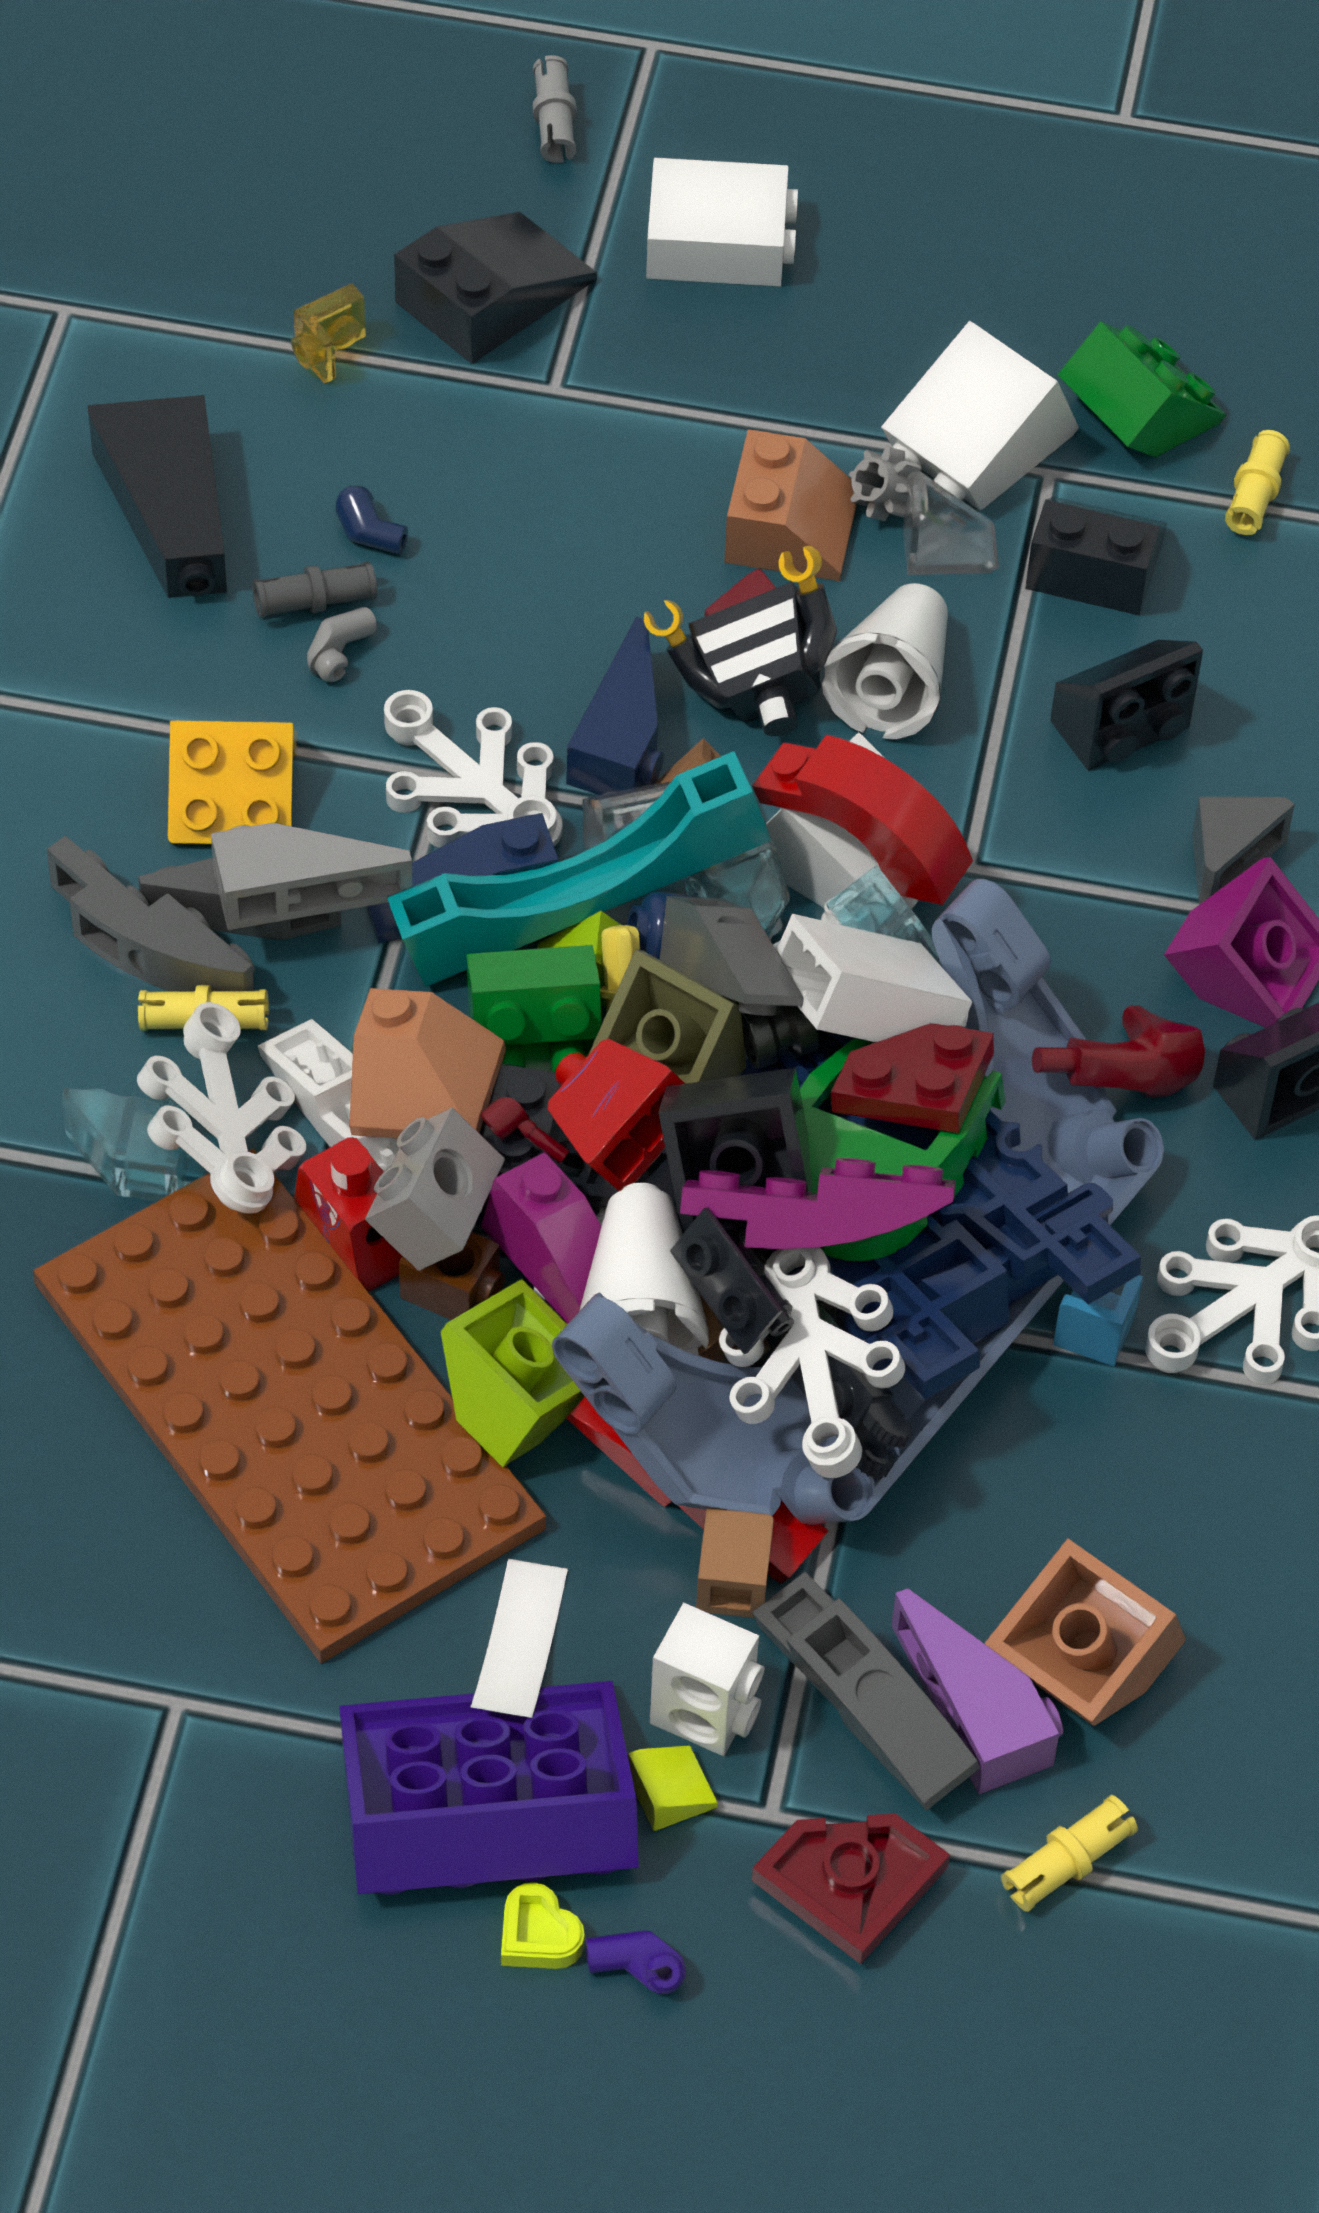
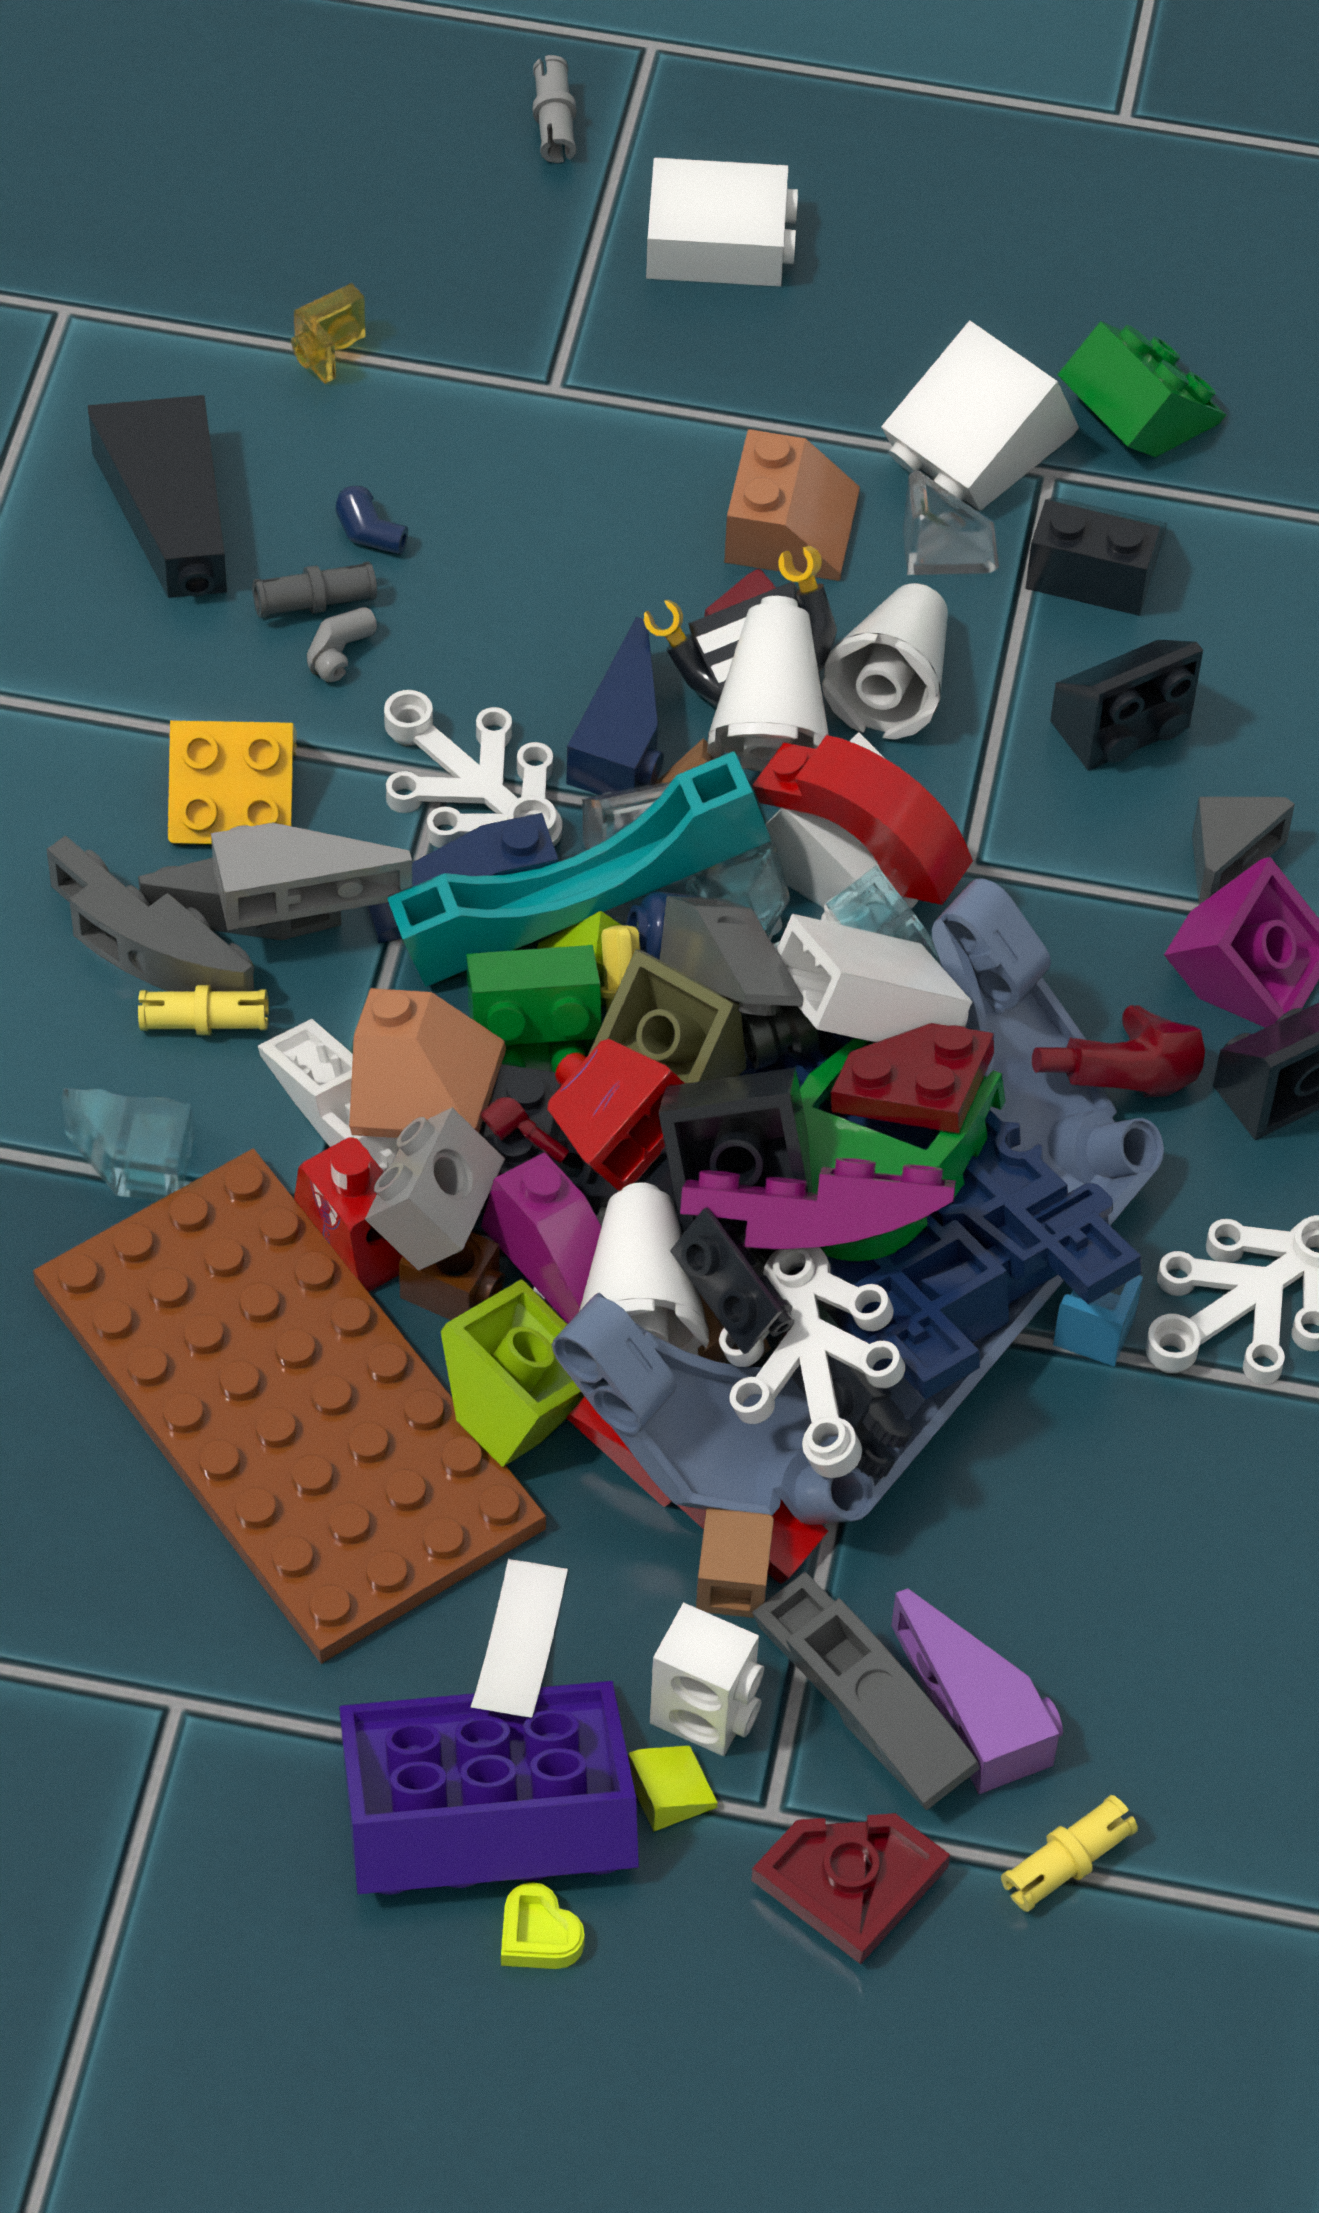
(237, 1176): white plant -> none
(485, 280): black slope -> none
(639, 1954): dark purple arm -> none
(770, 687): none -> white cone
(882, 482): light grey gear -> none
(1088, 1635): nougat slope -> none
(1257, 482): light yellow pin -> none

